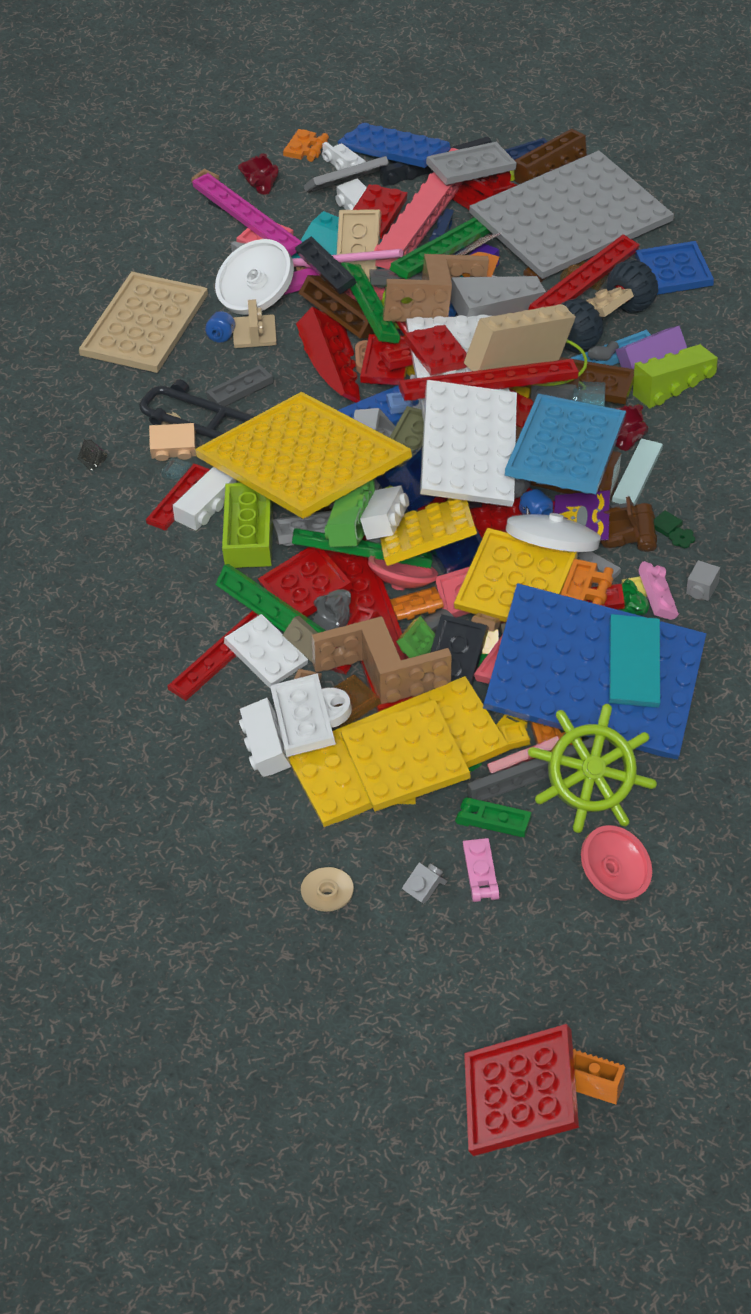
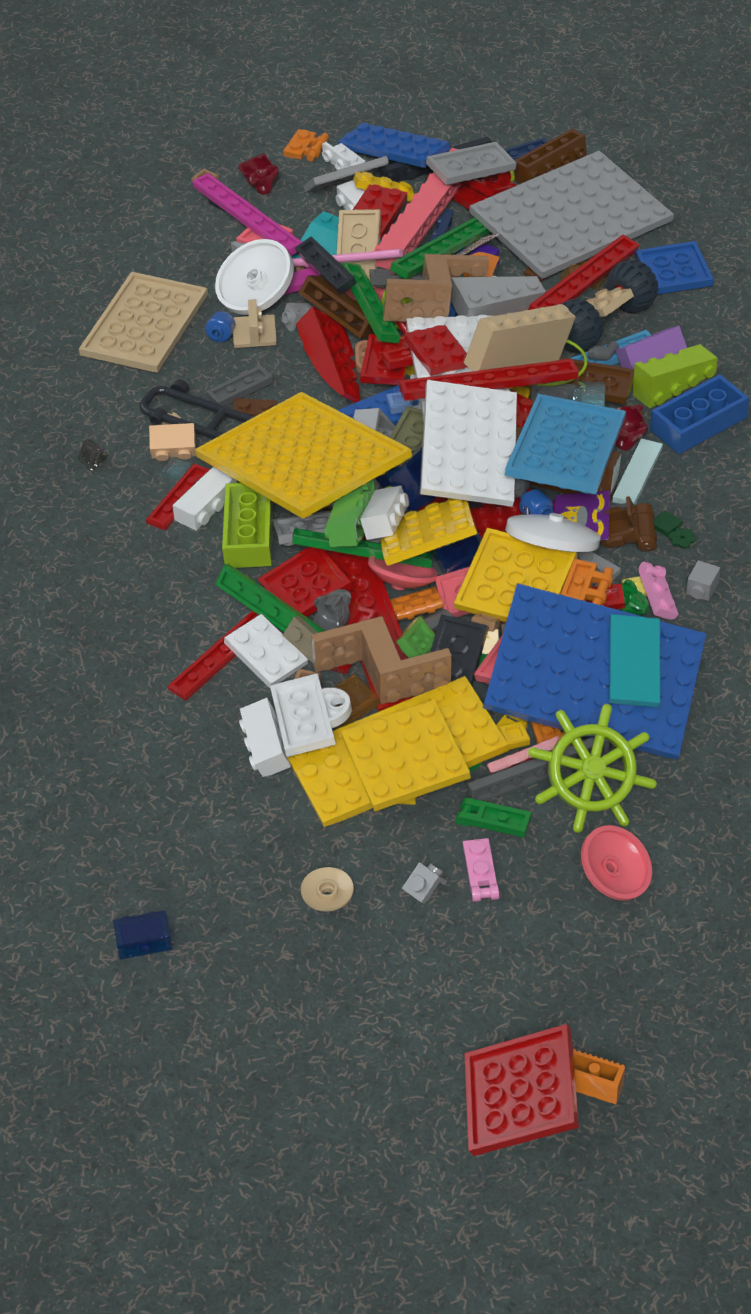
(142, 934): none -> clear blue brick
(253, 406): none -> reddish brown plate
(293, 313): none -> light grey bracket
(363, 179): none -> yellow plate
(699, 414): none -> blue brick

